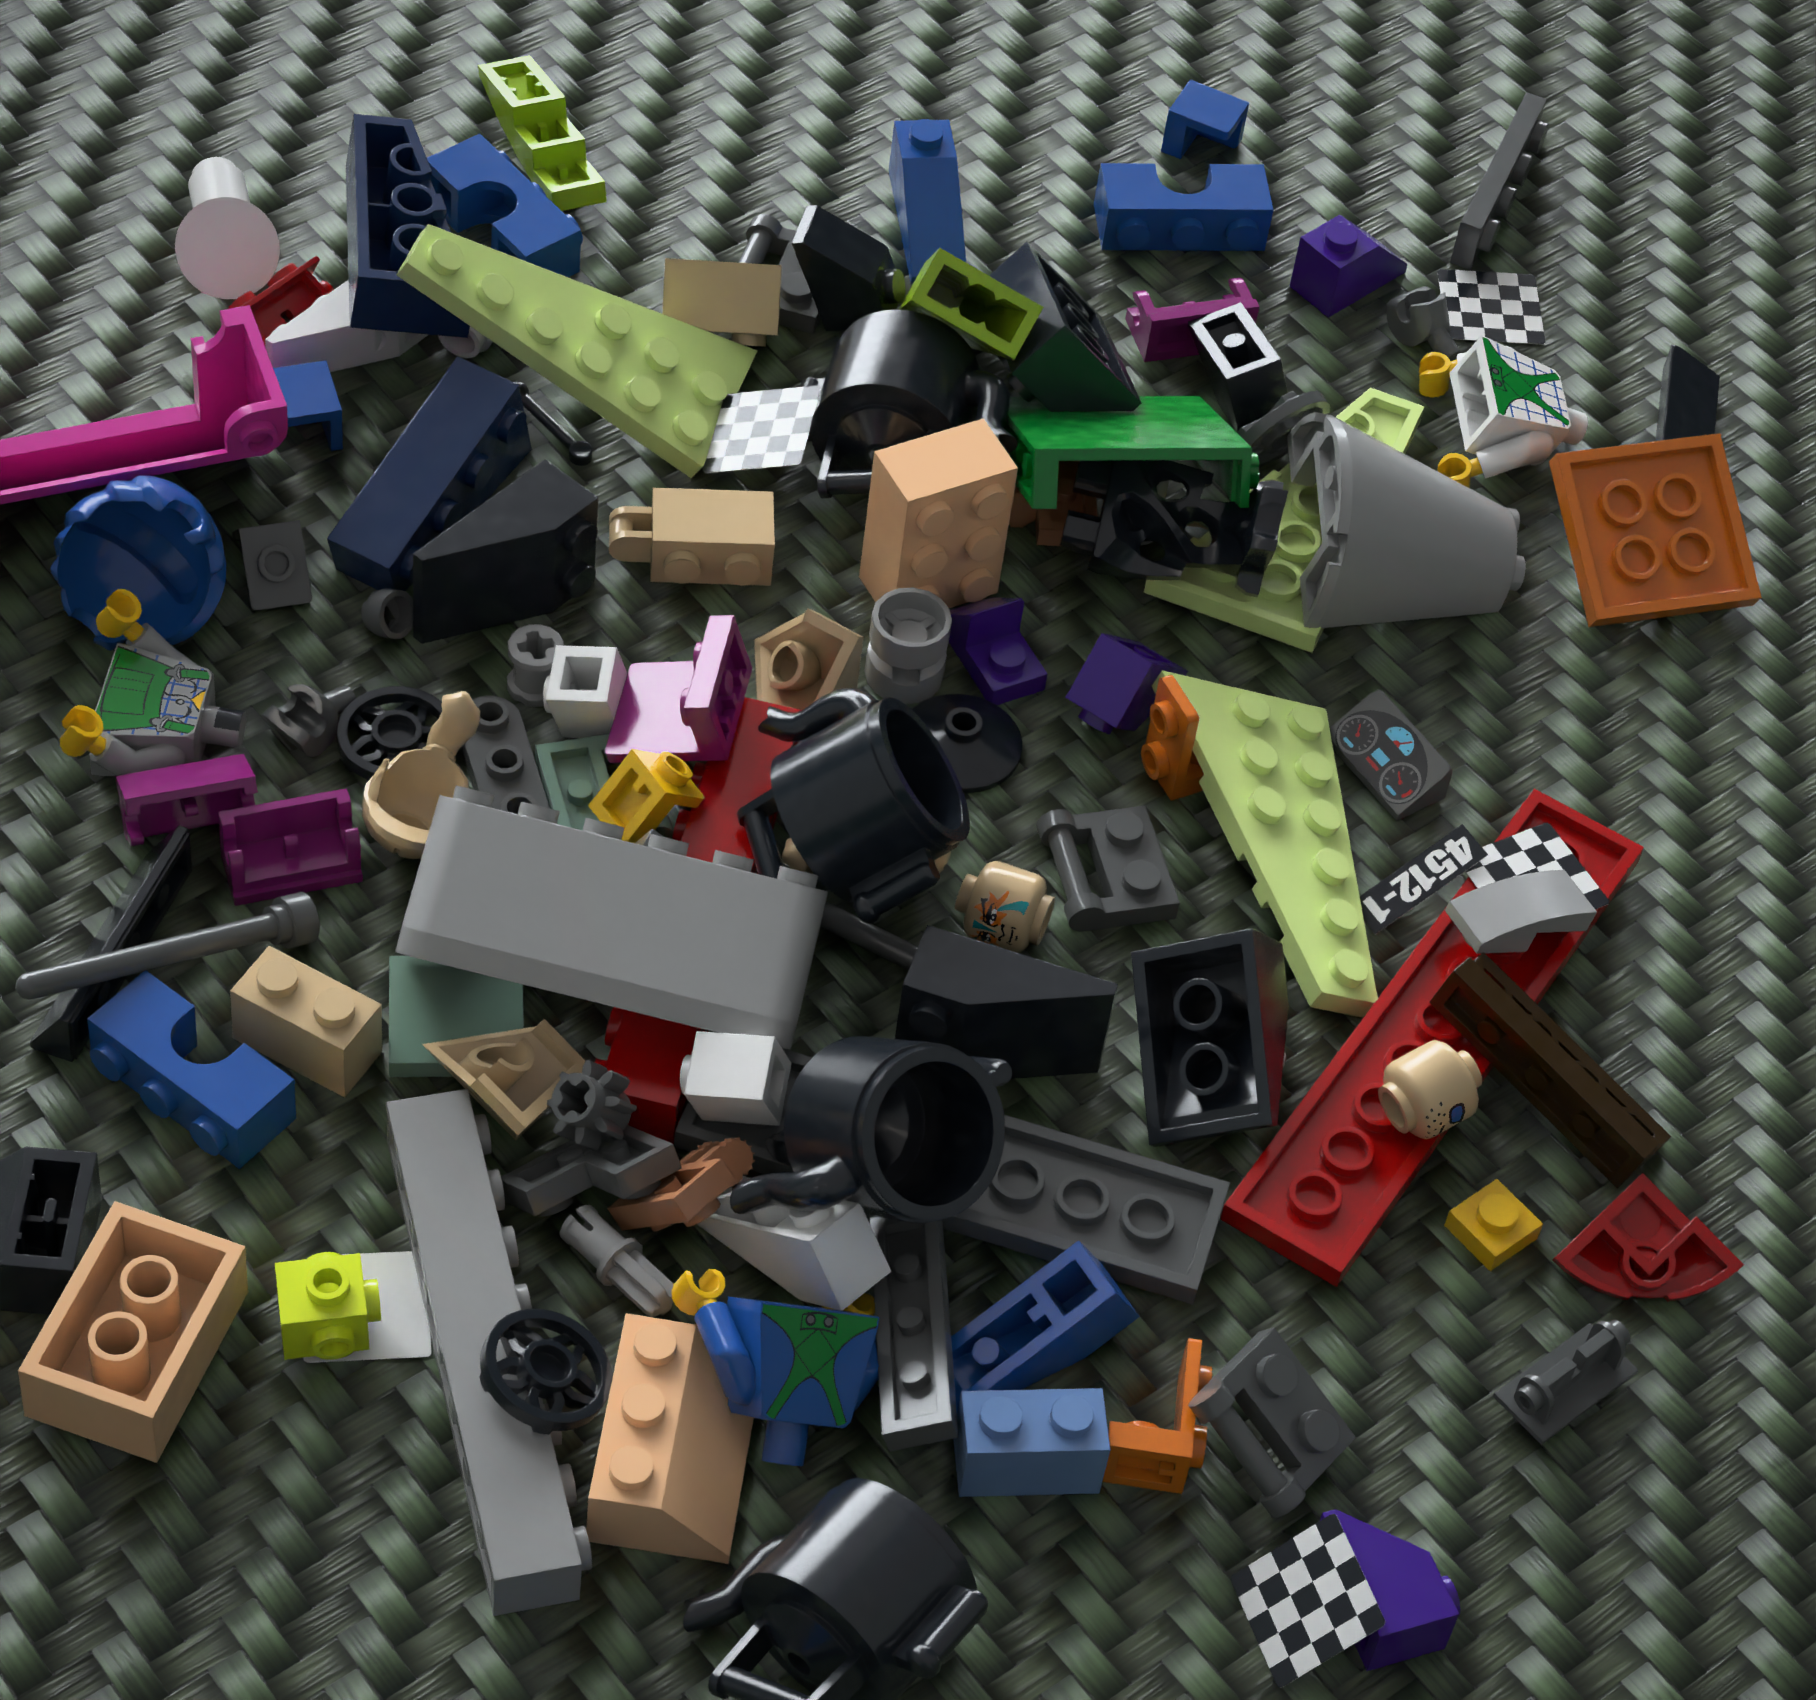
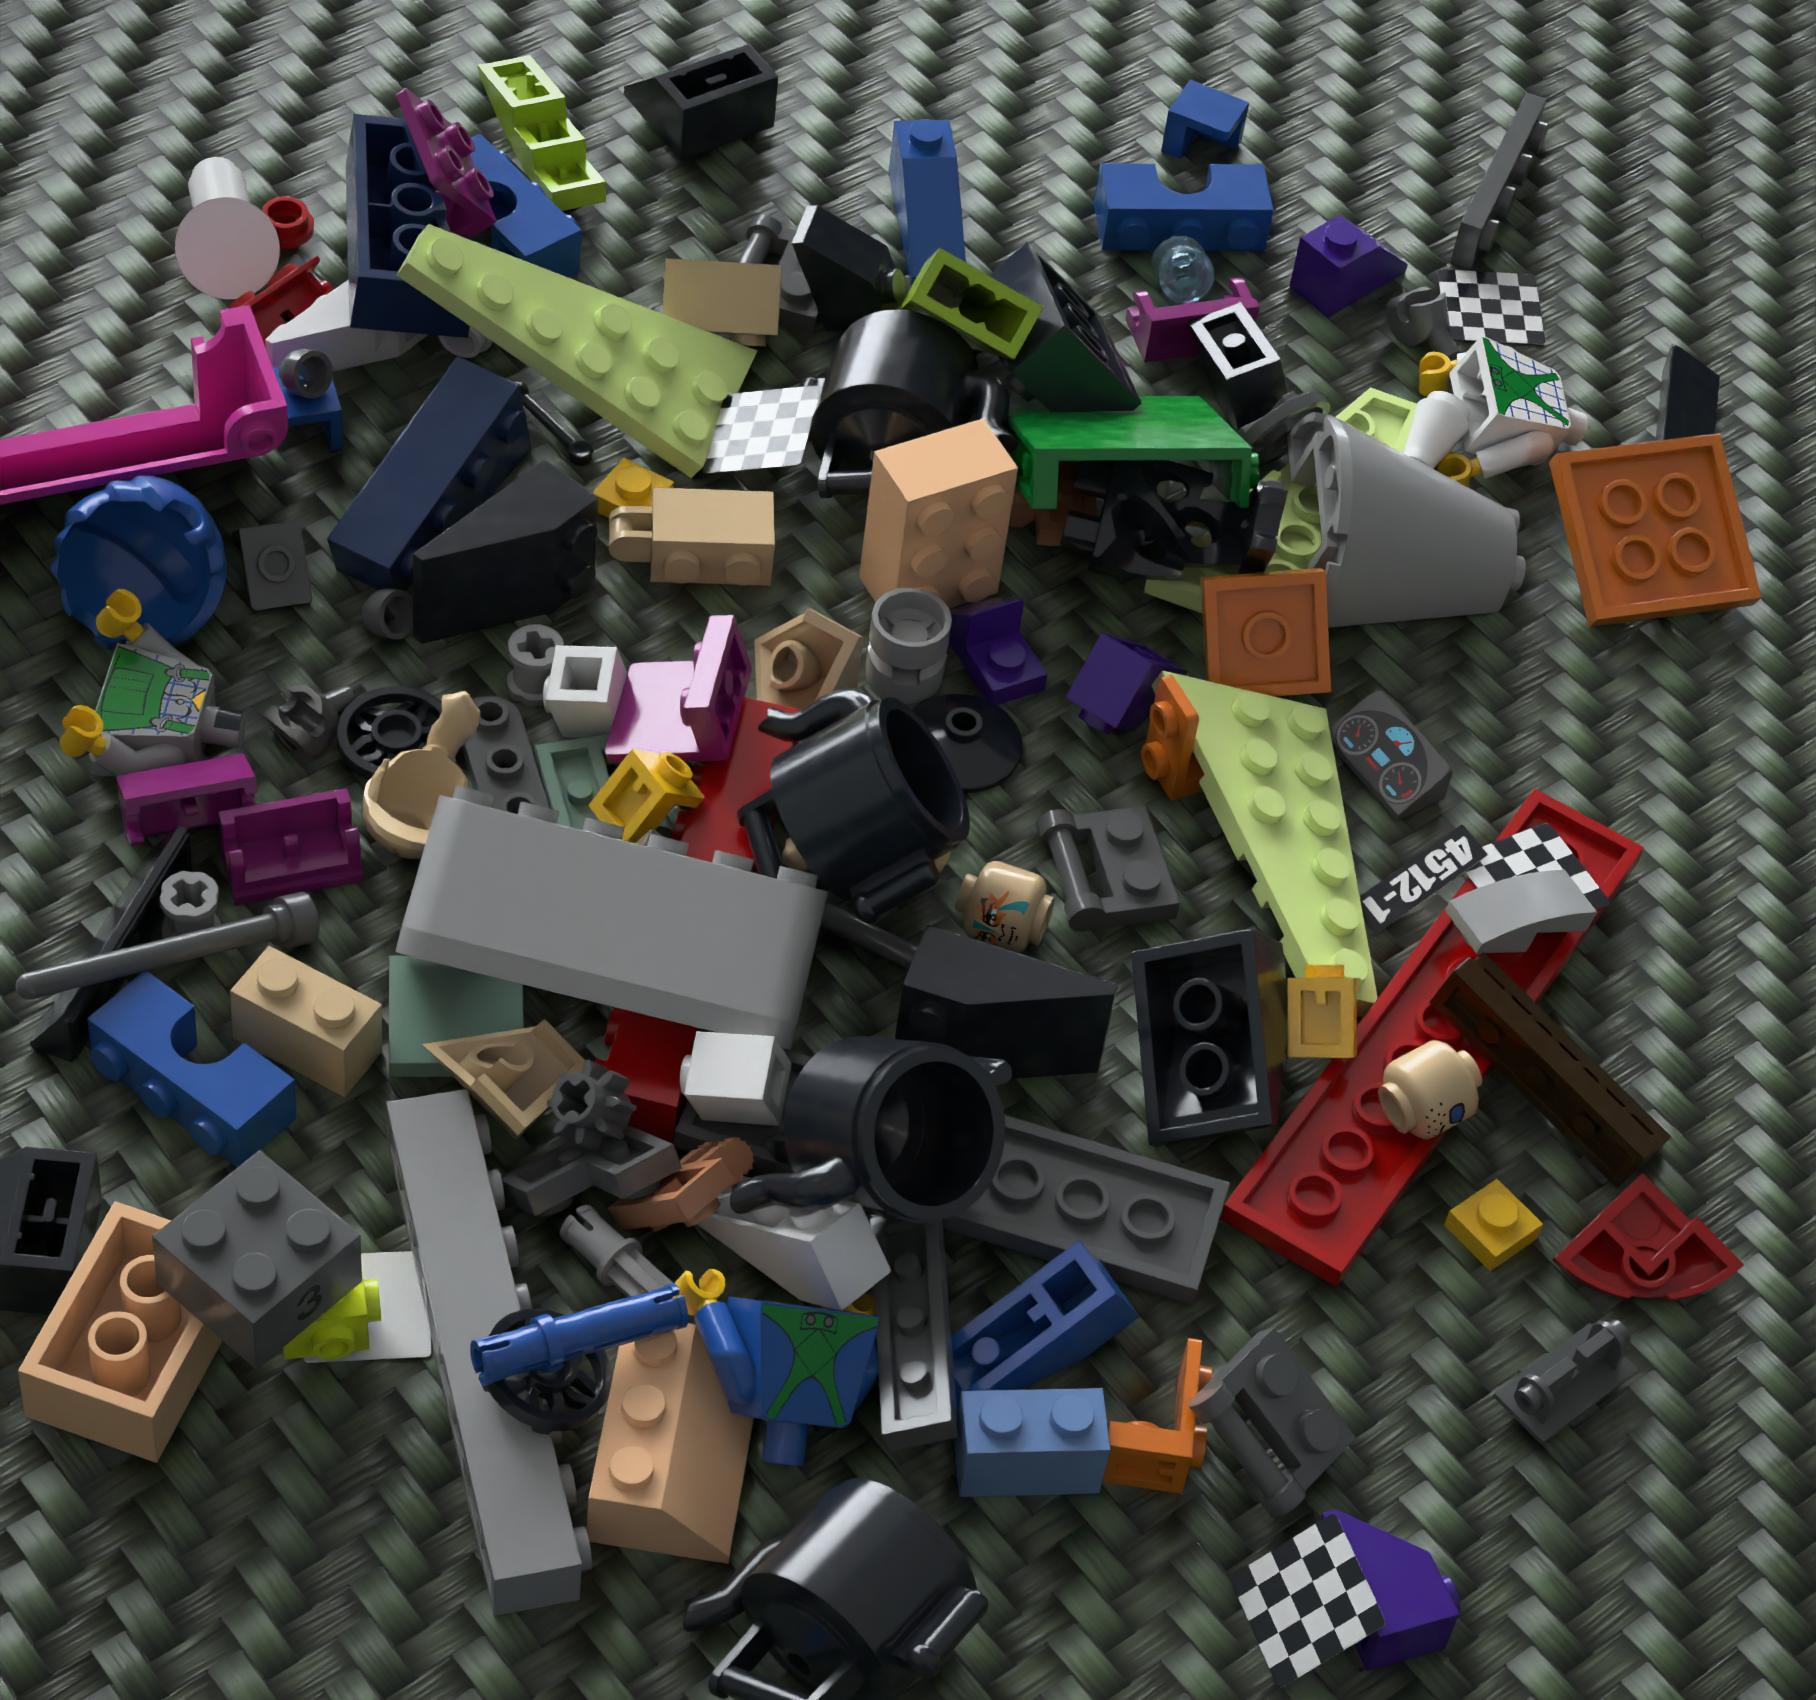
(188, 903): none -> light grey bush
(257, 1259): none -> dark grey brick
(291, 220): none -> red plate
(312, 367): none -> dark grey hinge
(448, 163): none -> magenta bracket
(564, 1338): none -> blue pin
(628, 486): none -> yellow plate
(708, 101): none -> black slope
(1173, 259): none -> clear light blue wheel
(1267, 631): none -> orange plate
(1322, 1013): none -> yellow bracket
(1436, 427): none -> white cone

